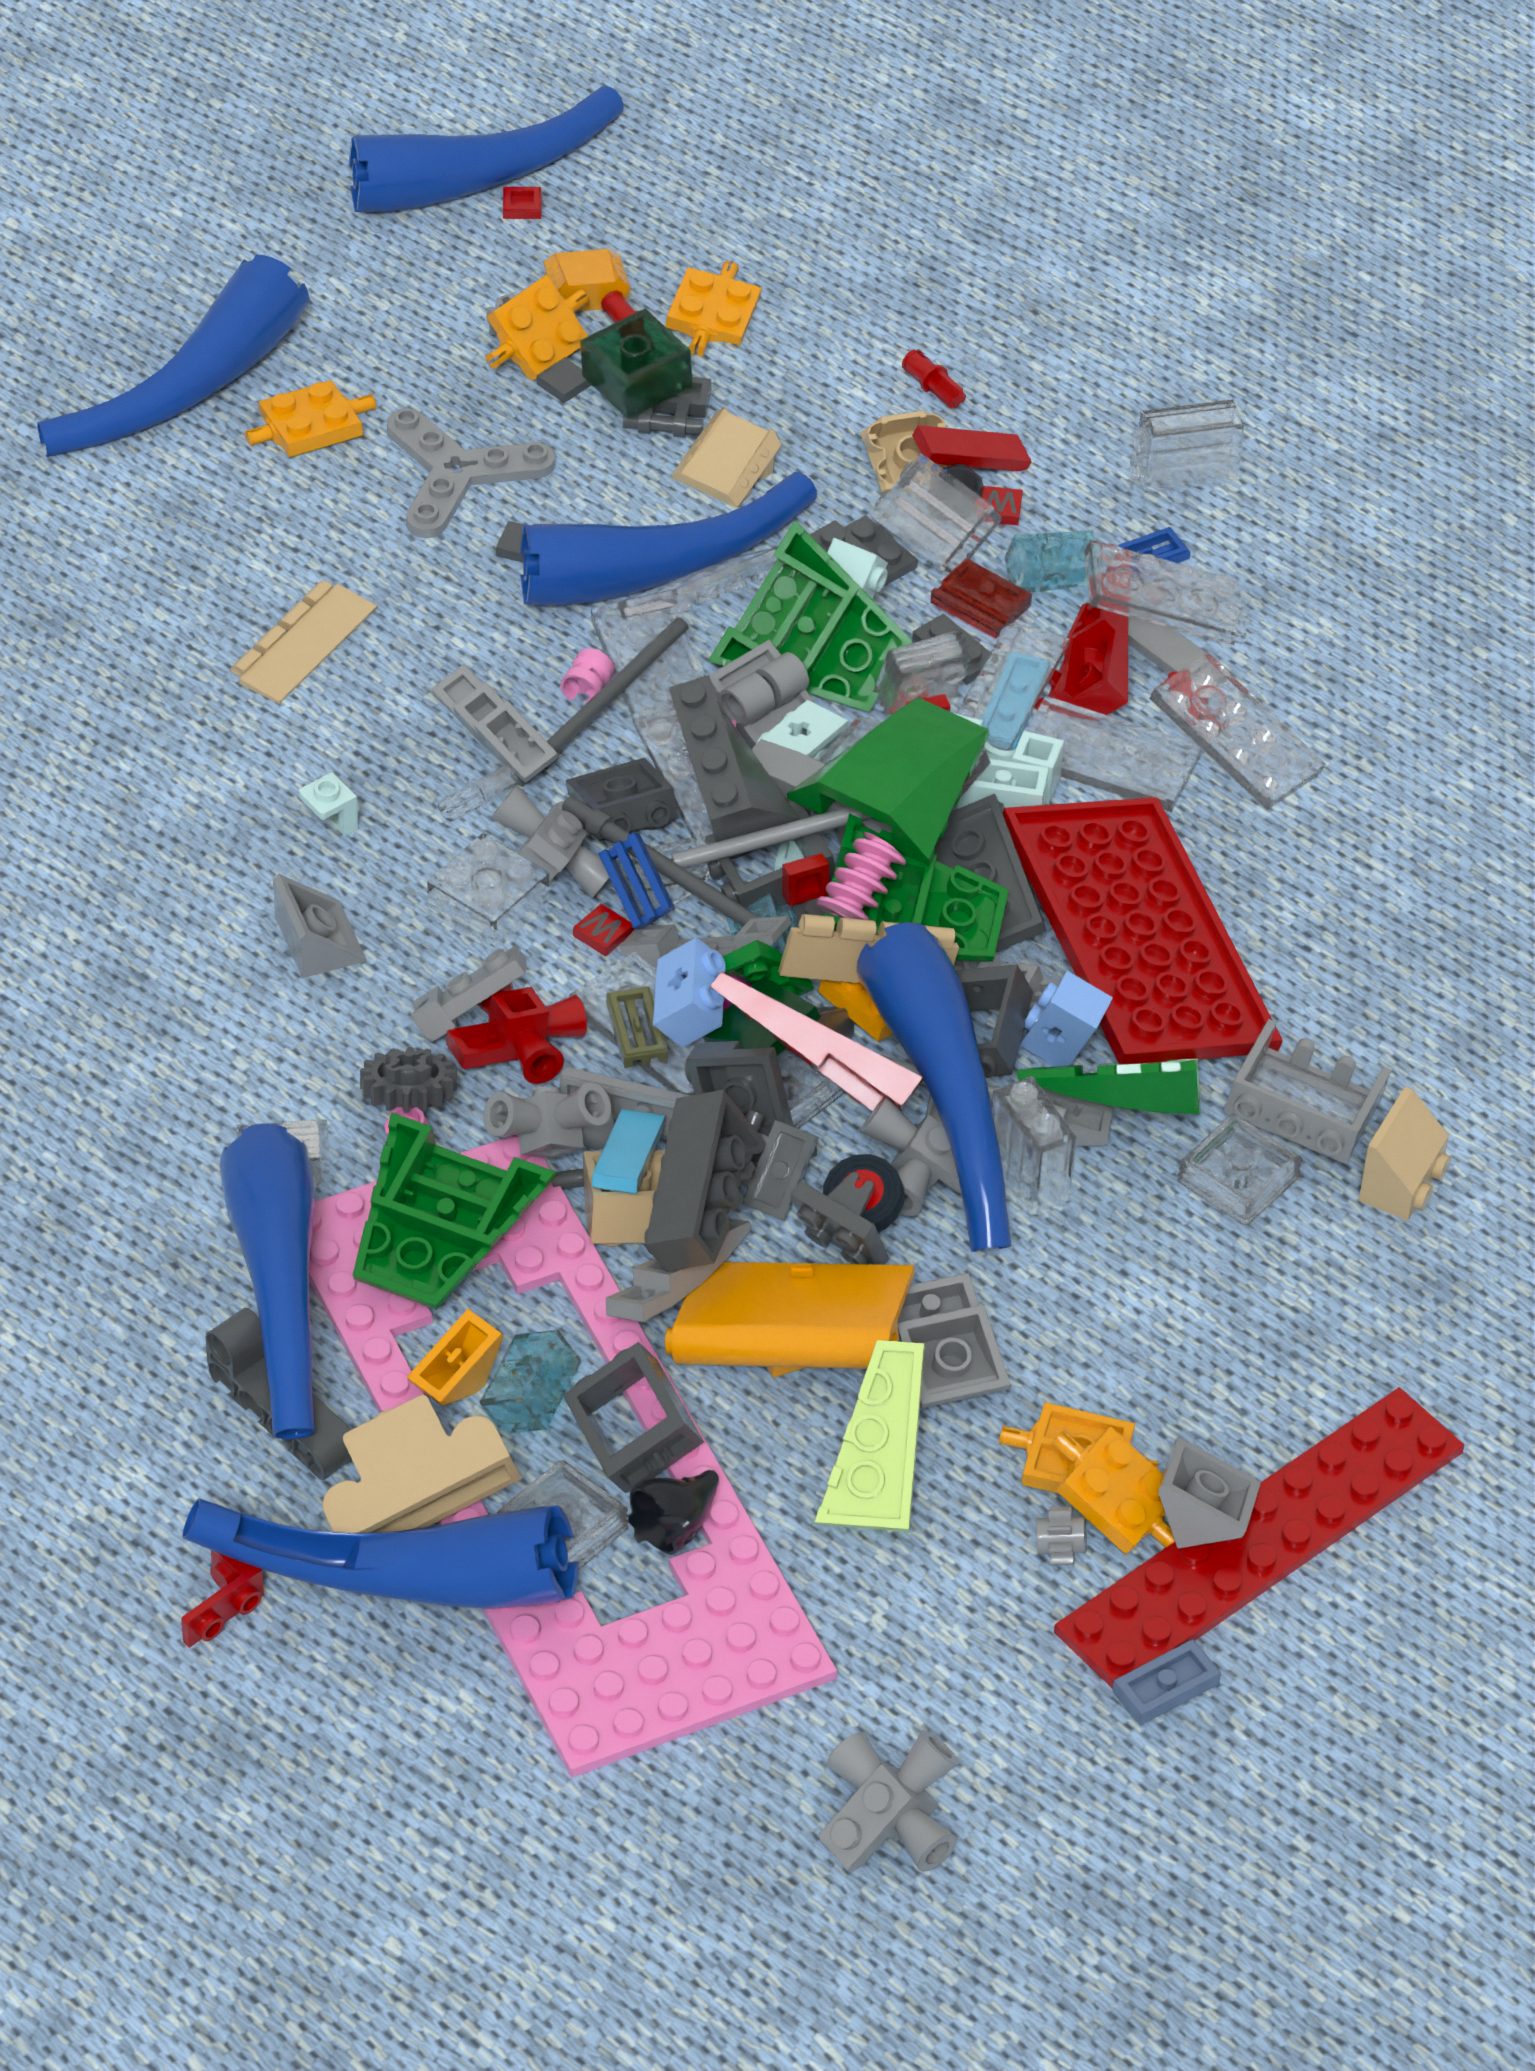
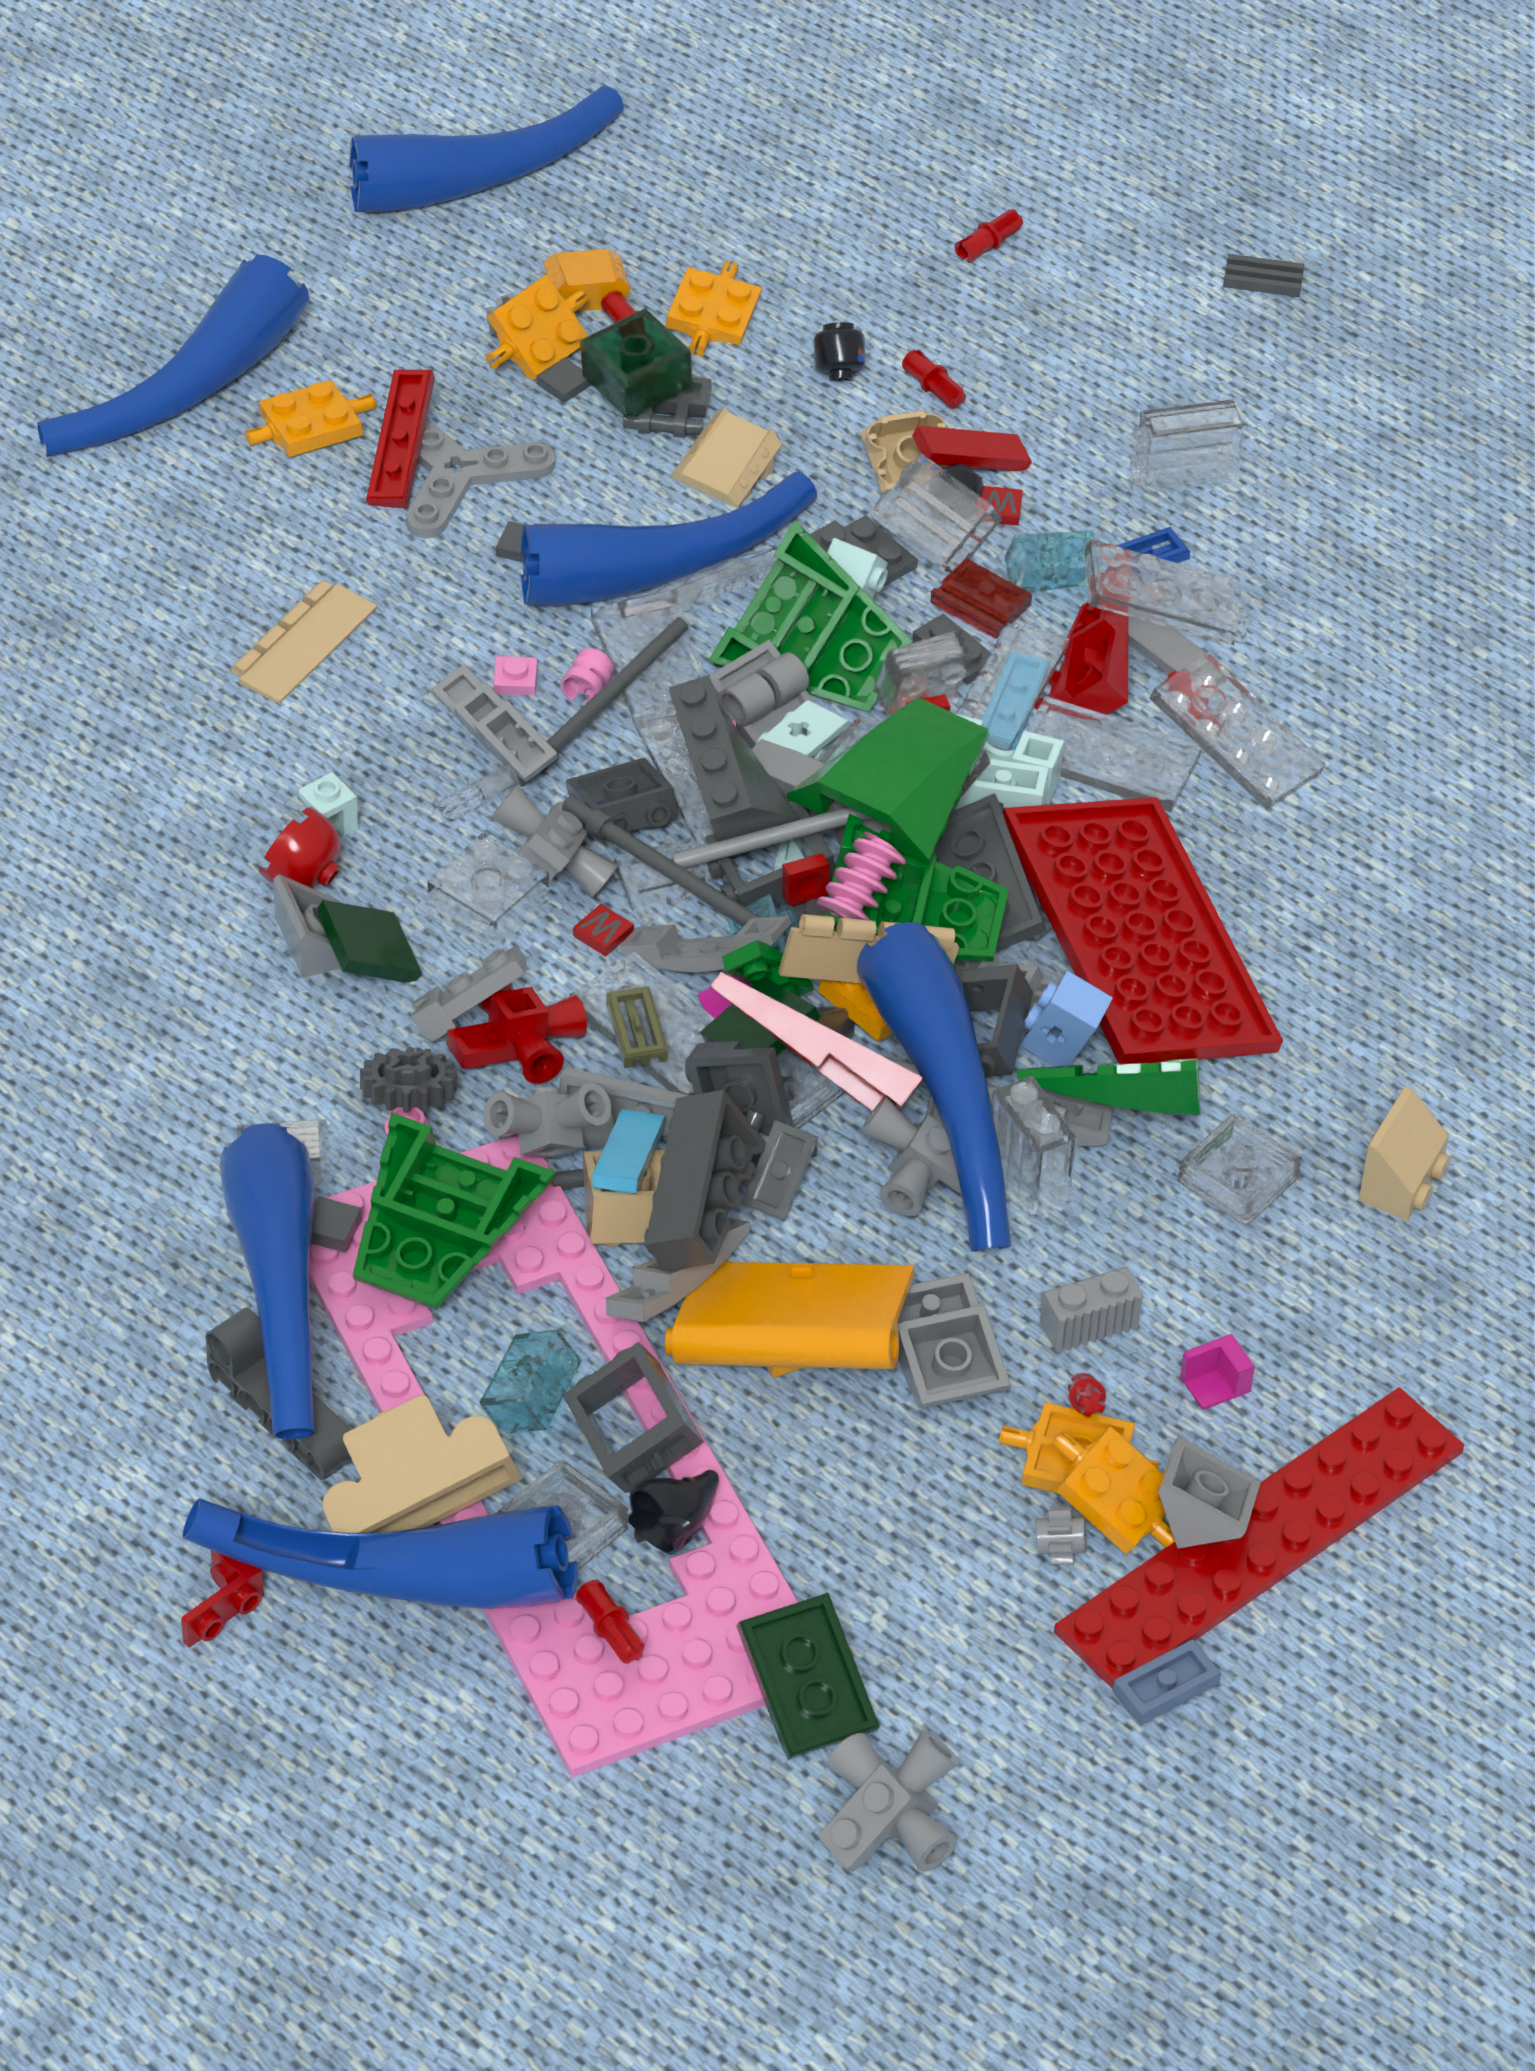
(305, 851): none -> red cylinder
(334, 1223): none -> dark grey tile
(368, 941): none -> dark green tile
(400, 438): none -> red tile
(458, 1361): light orange slope -> none
(515, 675): none -> bright pink plate
(521, 202): red tile -> none
(610, 1621): none -> red axle
(620, 850): blue tile -> none
(683, 997): light blue brick -> none
(807, 1676): none -> dark green tile
(839, 350): none -> black head
(856, 1203): dark grey plate -> none
(878, 1453): yellowish green wing -> none
(988, 235): none -> red axle
(1086, 1394): none -> red axle
(1091, 1309): none -> light grey brick
(1217, 1371): none -> dark pink panel
(1263, 275): none -> dark grey tile
(1303, 1101): light grey window -> none

